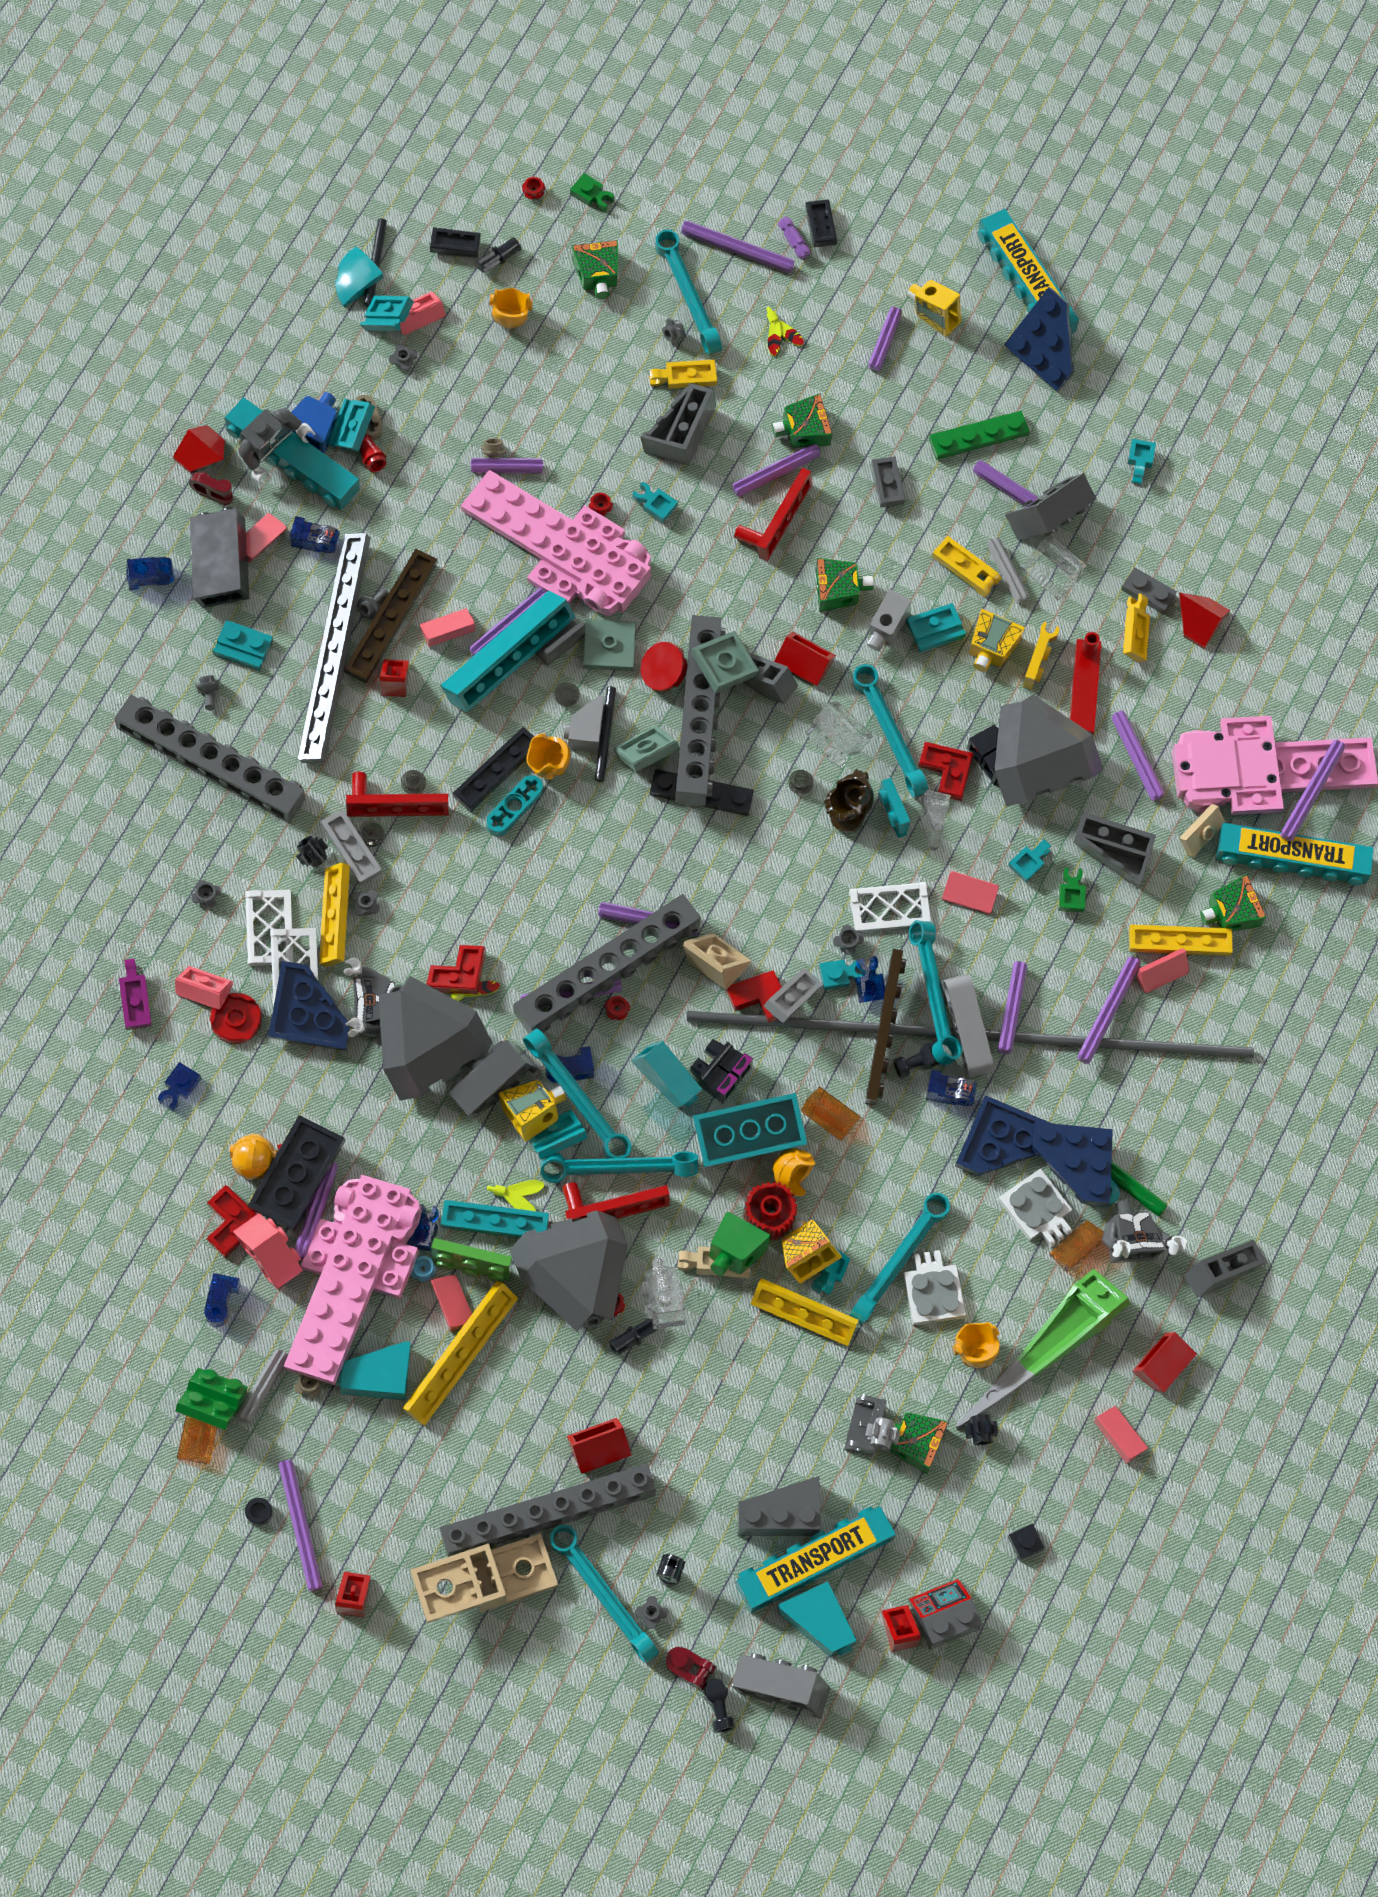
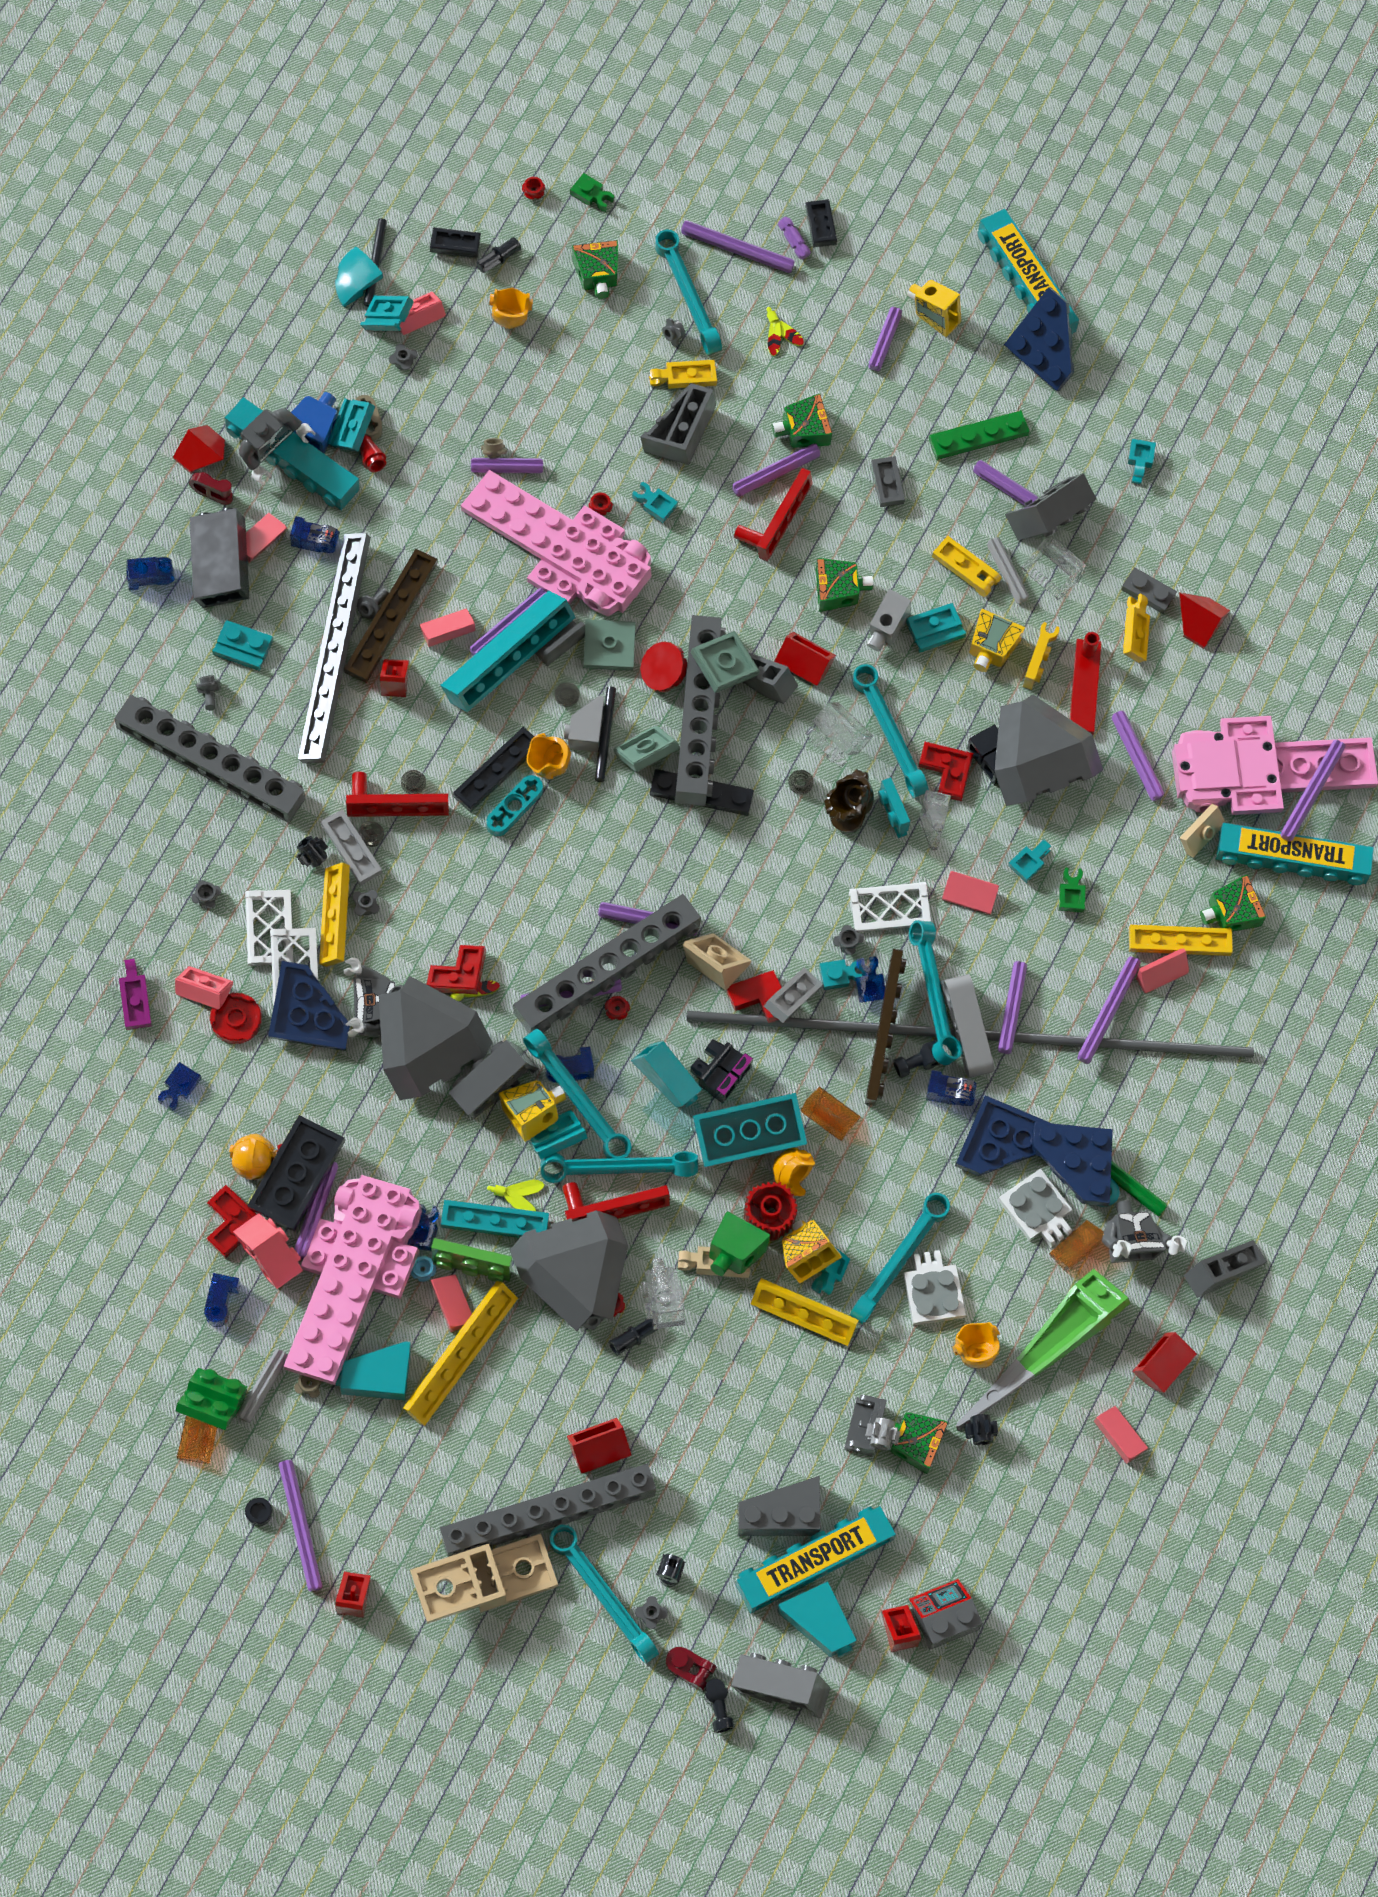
(1026, 1542): black plate -> none
(1116, 846): dark grey wedge -> none

